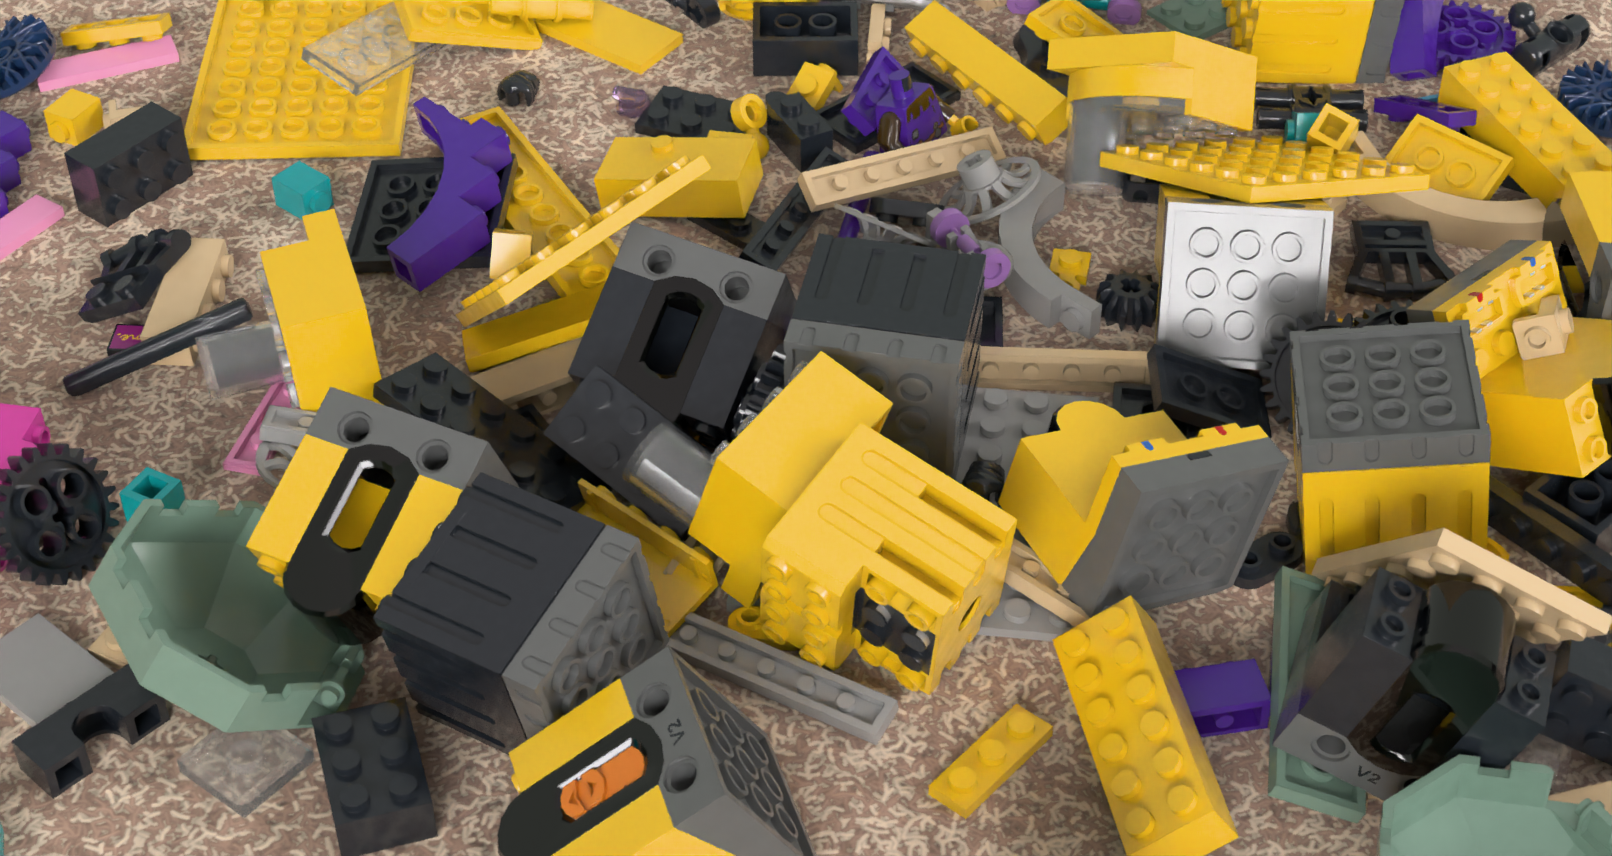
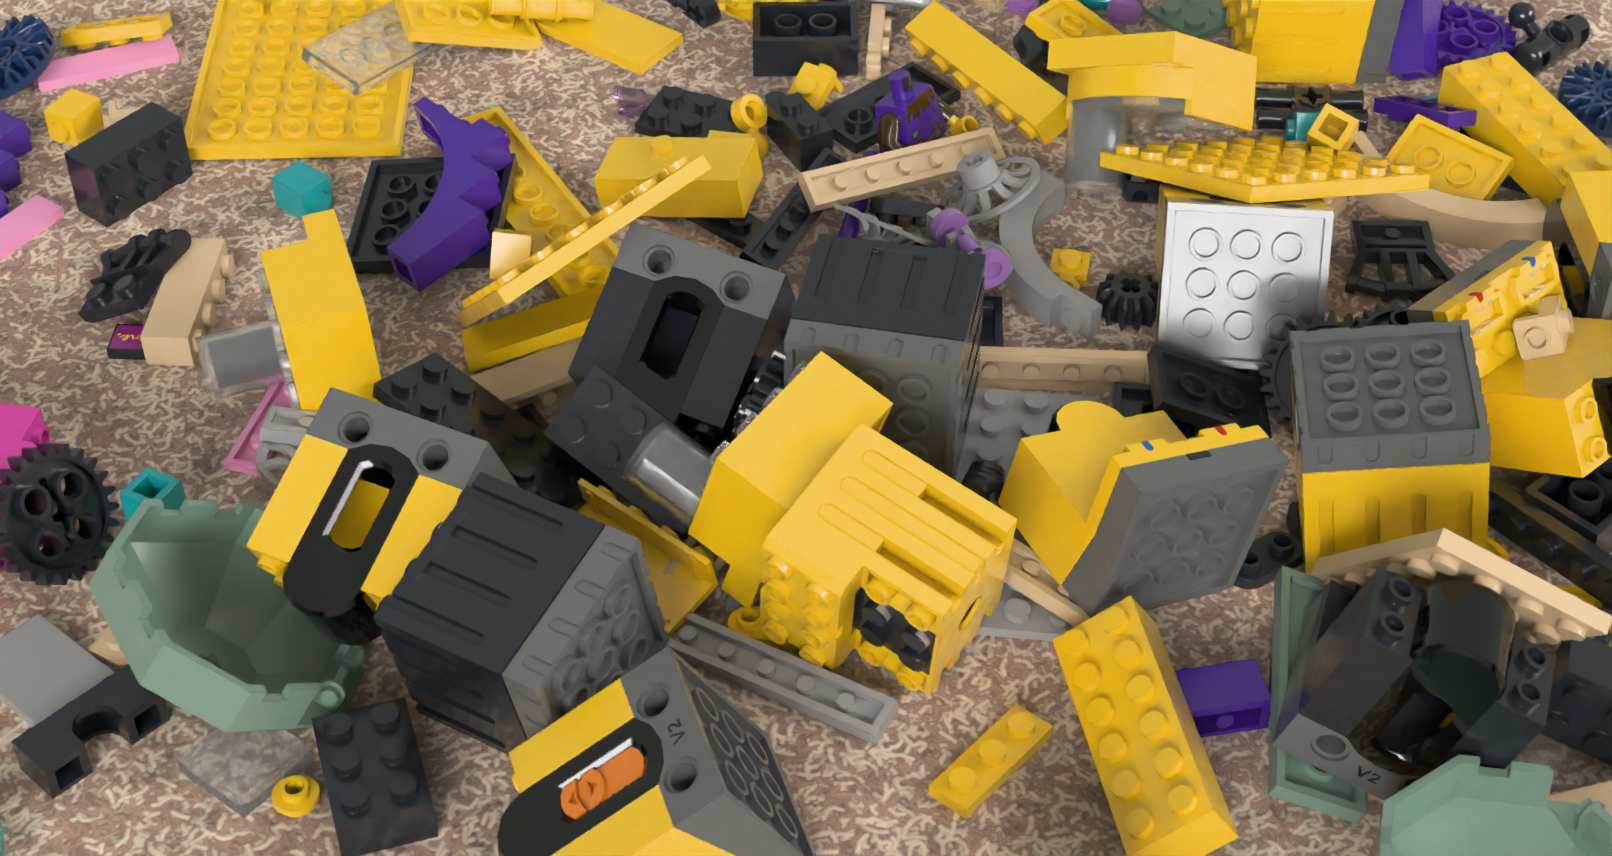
(156, 347): black axle -> none
(296, 804): none -> yellow plate
(516, 83): black arm -> none
(869, 90): dark purple plate -> none

